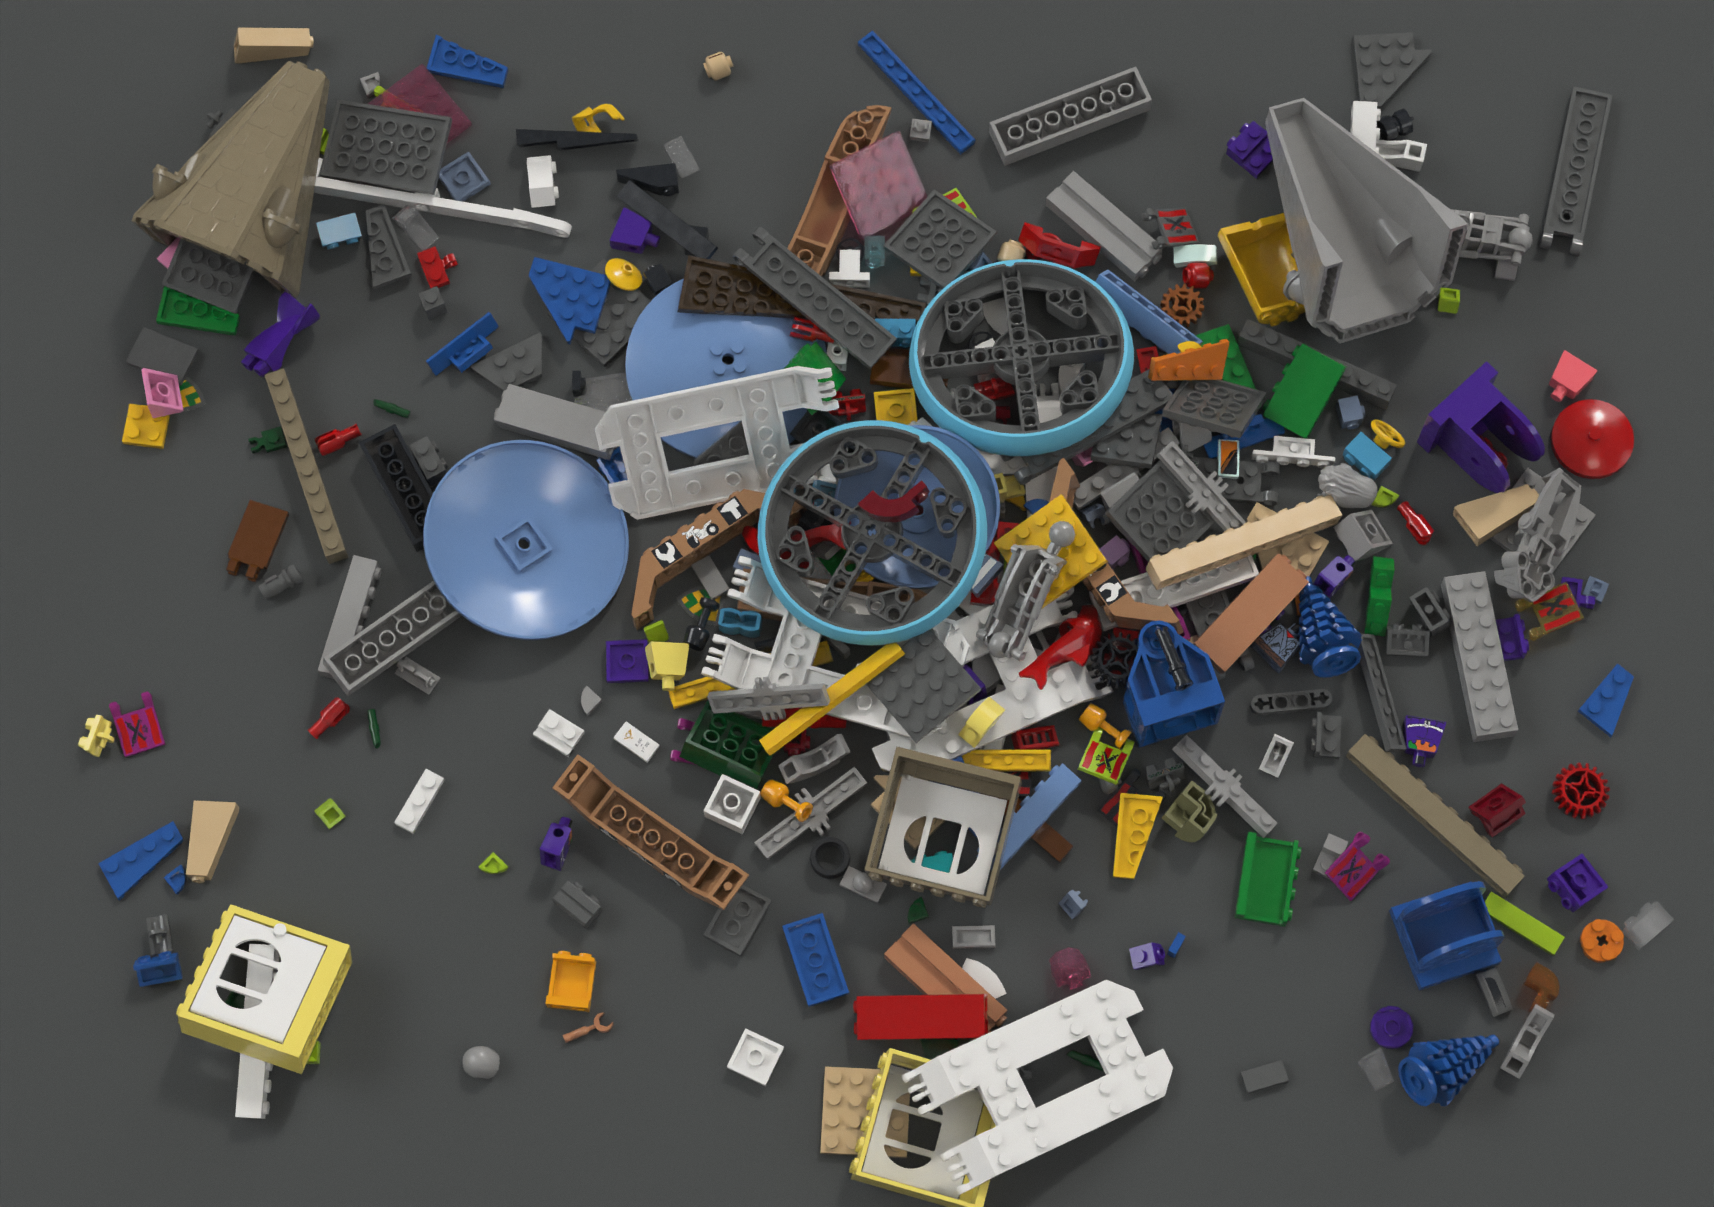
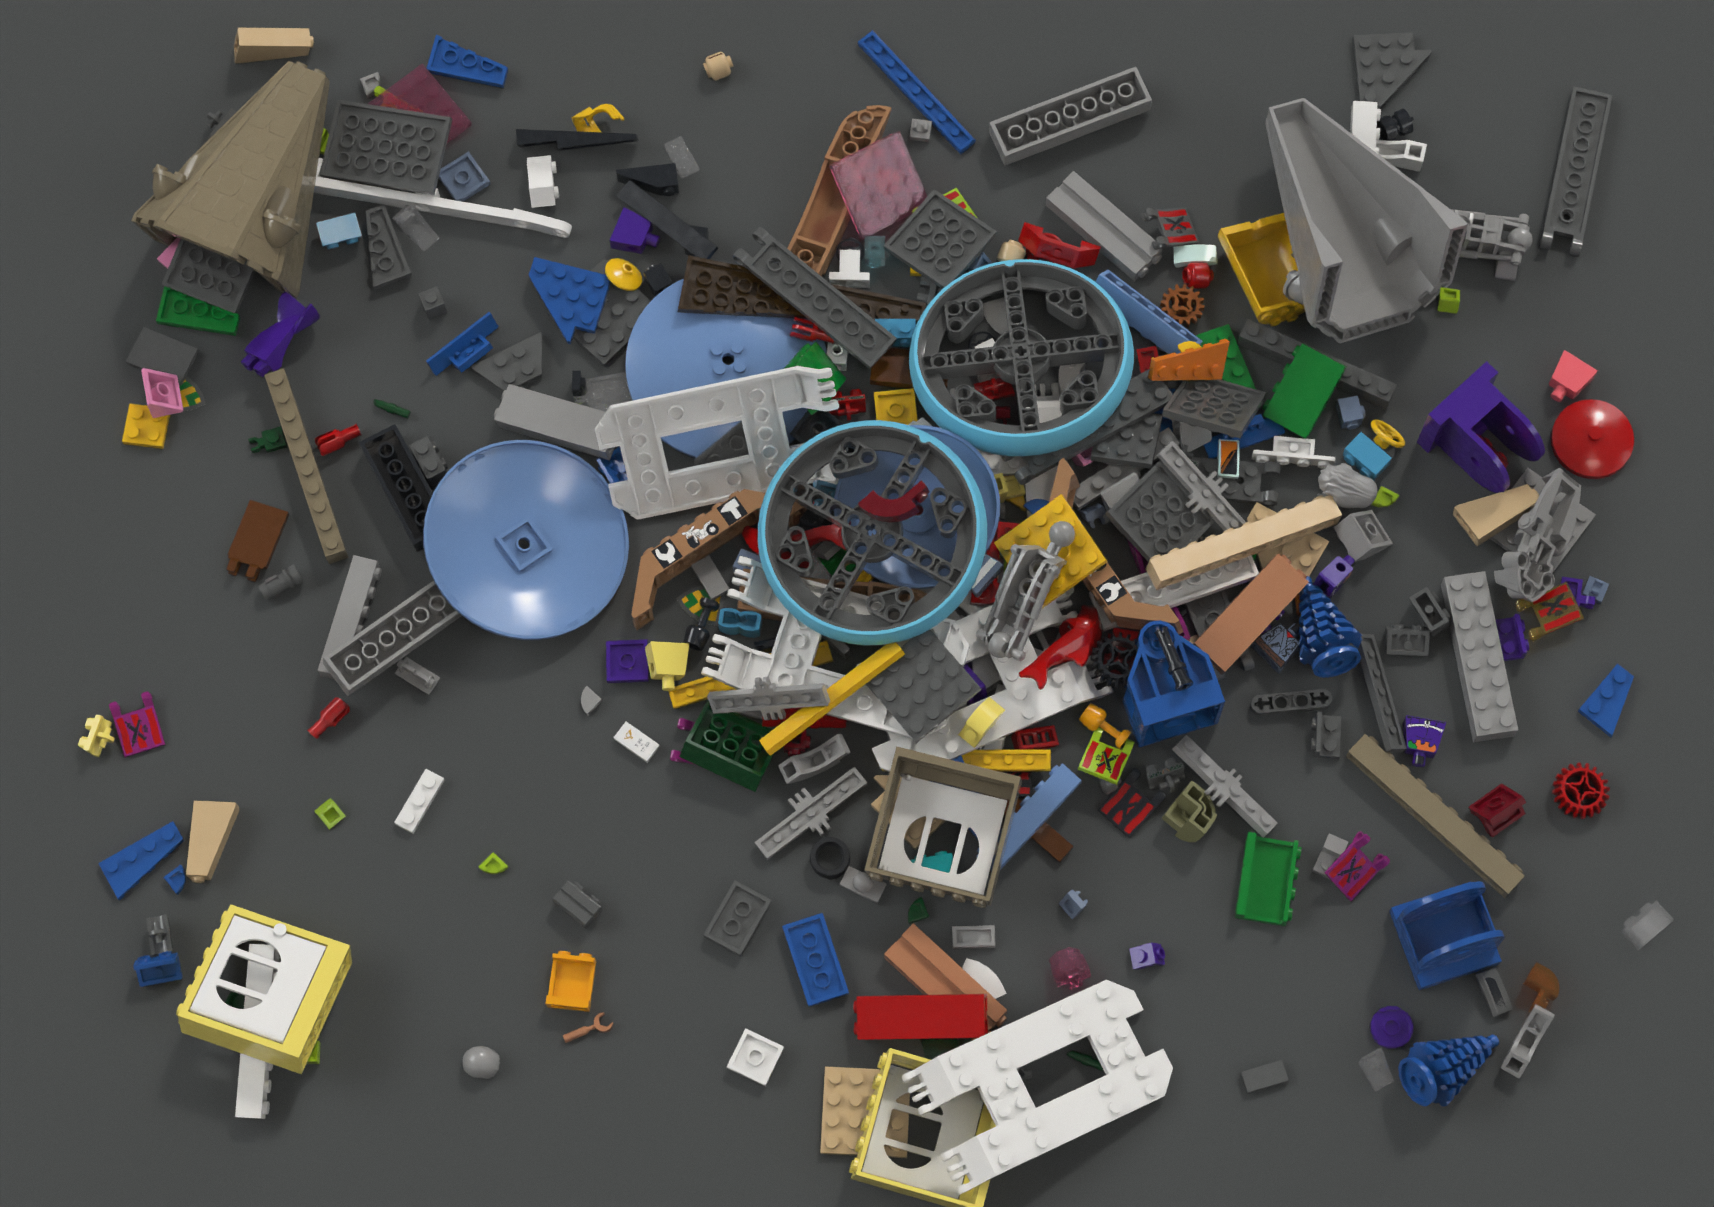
(374, 728): dark green piece -> none
(435, 267): red plate -> none
(556, 844): dark purple torso -> none
(558, 733): white plate -> none
(648, 835): medium nougat slope -> none
(656, 632): lime slope -> none
(732, 804): white brick -> none
(777, 795): light orange piece -> none
(1116, 552): lavender brick -> none
(1134, 827): yellow wing -> none
(1175, 946): blue tile -> none
(1251, 149): dark purple plate -> none
(1276, 755): white slope -> none
(1379, 596): green arch -> none
(1416, 523): red arm -> none
(1523, 924): lime tile -> none
(1576, 883): dark purple plate -> none
(1613, 936): orange plate -> none

